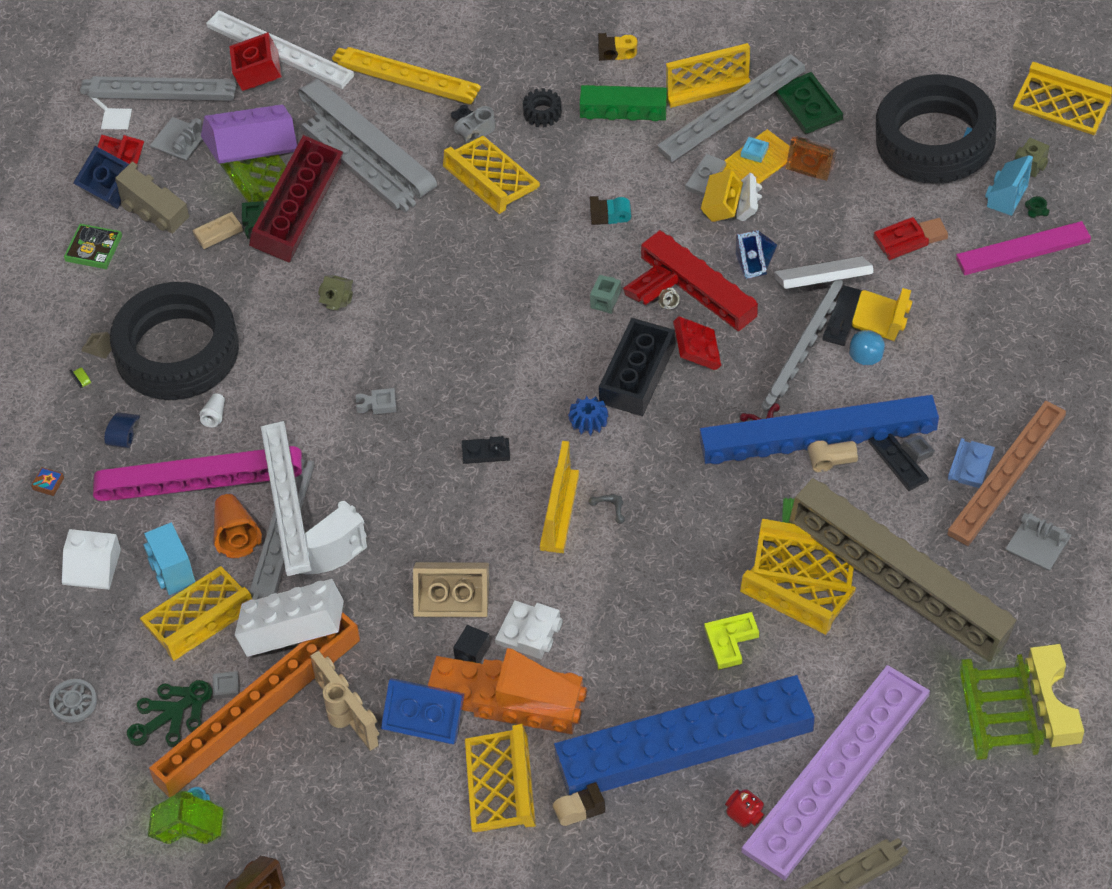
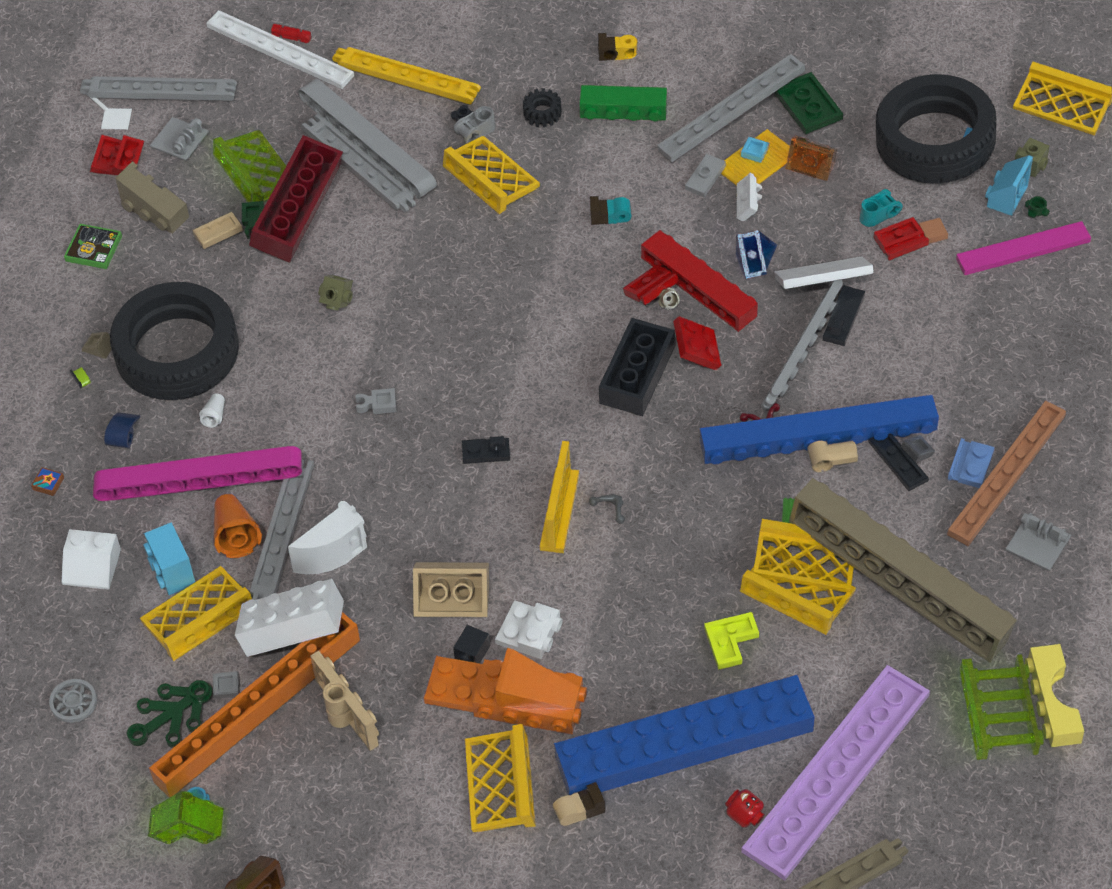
(99, 176): dark blue brick -> none
(249, 133): medium lavender slope -> none
(255, 61): red brick -> none
(285, 499): white tile -> none
(291, 33): none -> red axle
(422, 711): blue plate -> none
(588, 415): blue gear -> none
(605, 294): sand green brick -> none
(710, 84): yellow fence -> none
(721, 195): yellow brick -> none
(867, 347): dark azure hair -> none
(878, 208): none -> teal piece
(882, 313): yellow bracket -> none

